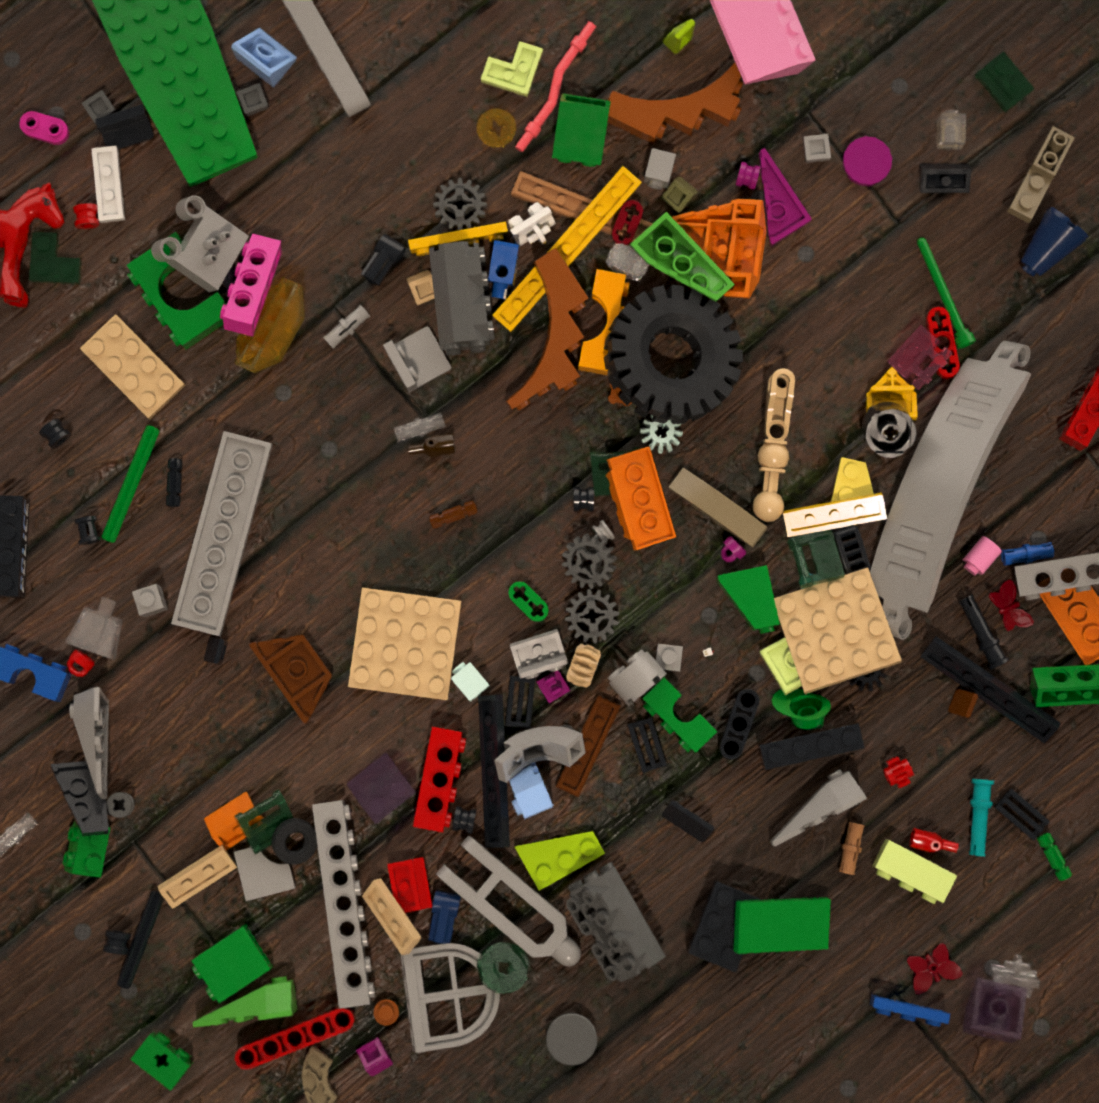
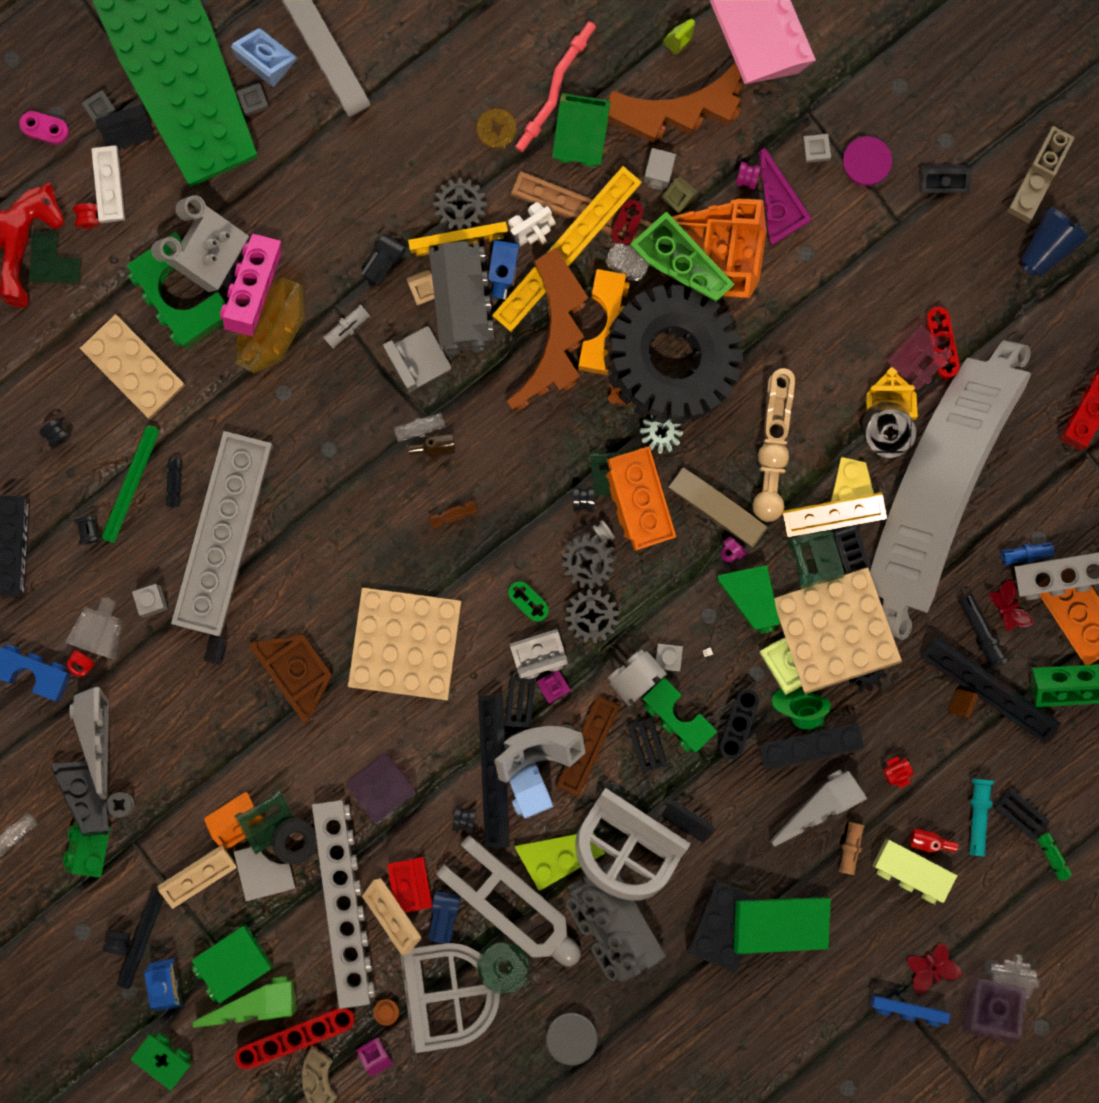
(163, 985): none -> blue torso
(424, 816): red brick -> none
(469, 681): light aqua brick -> none
(515, 76): yellowish green plate -> none
(583, 665): tan gear -> none
(639, 829): none -> light grey window
(951, 130): clear brick -> none
(963, 336): green piece -> none
(981, 556): bright pink brick -> none
(1004, 81): clear green plate -> none

